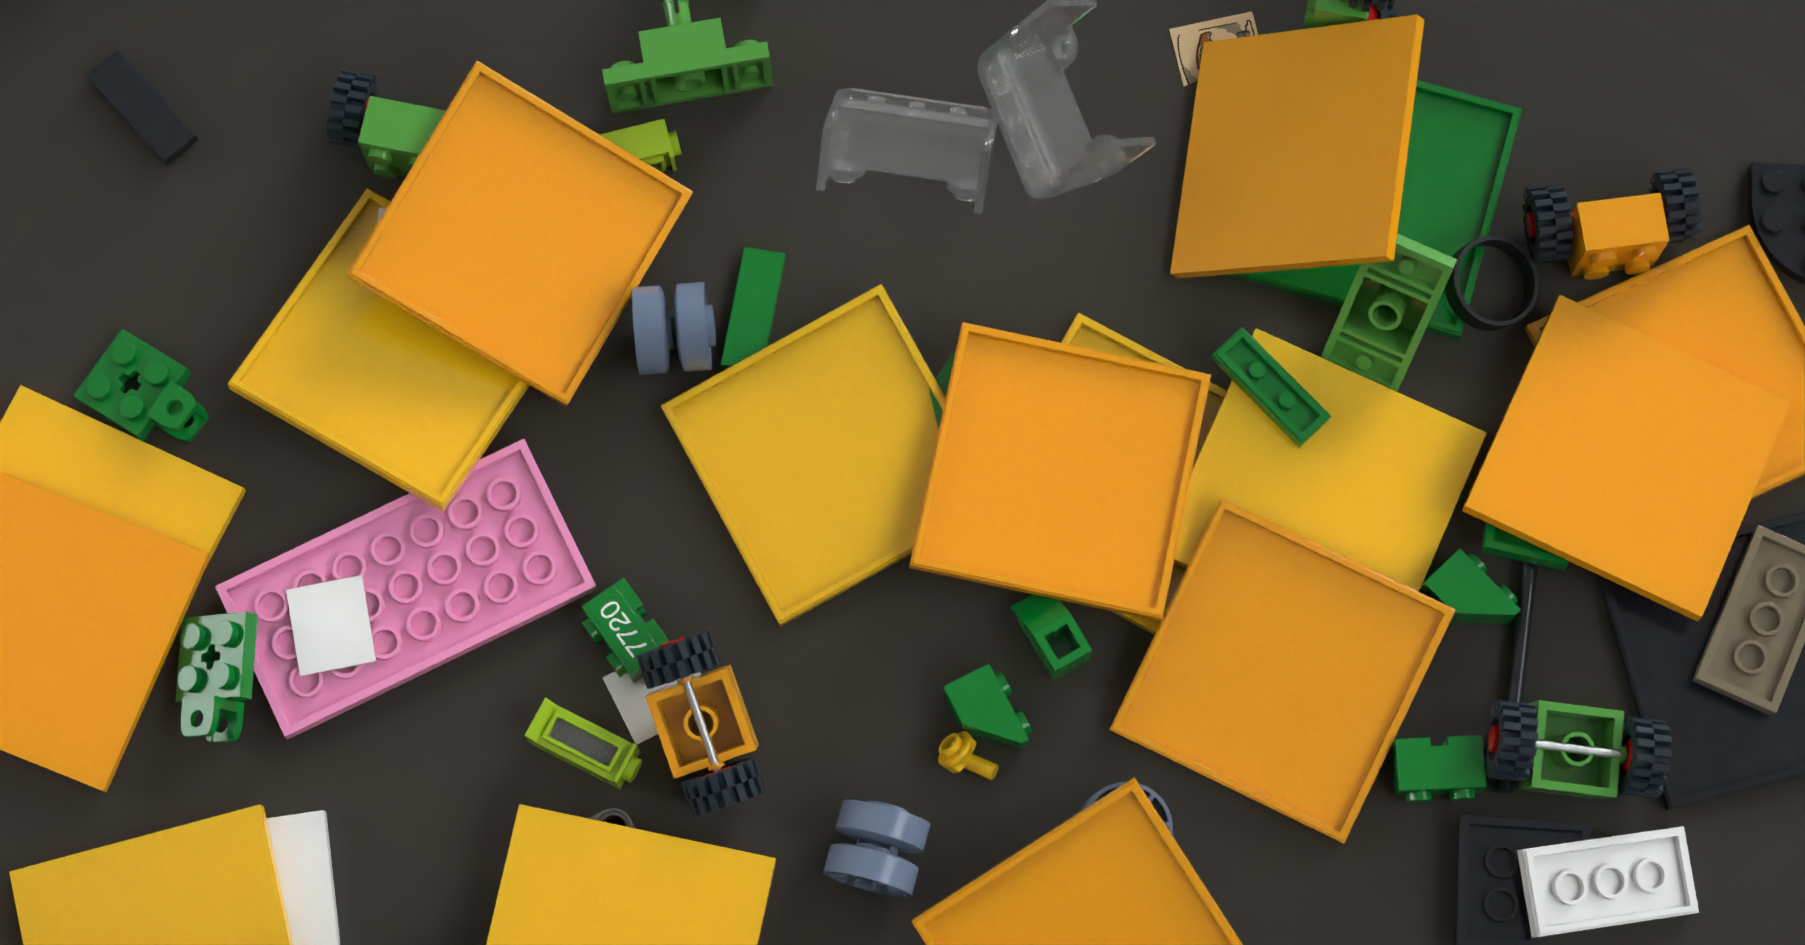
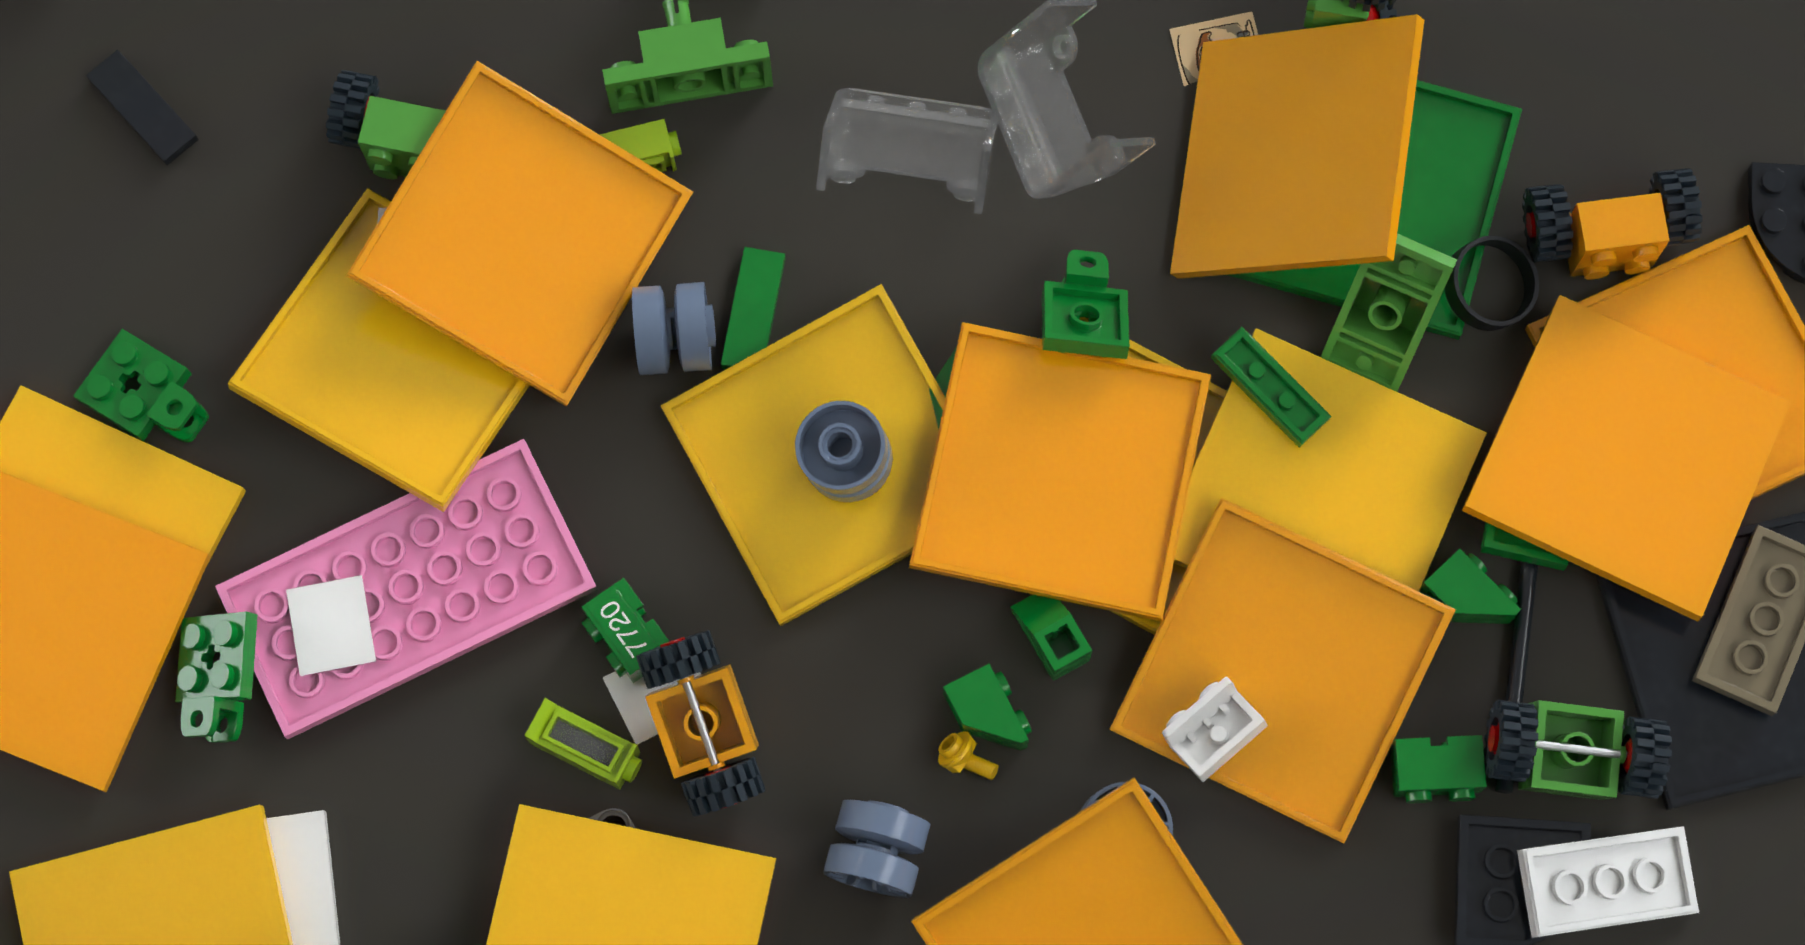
(844, 451): none -> sand blue wheel
(1087, 296): none -> green plate
(1213, 728): none -> white bracket

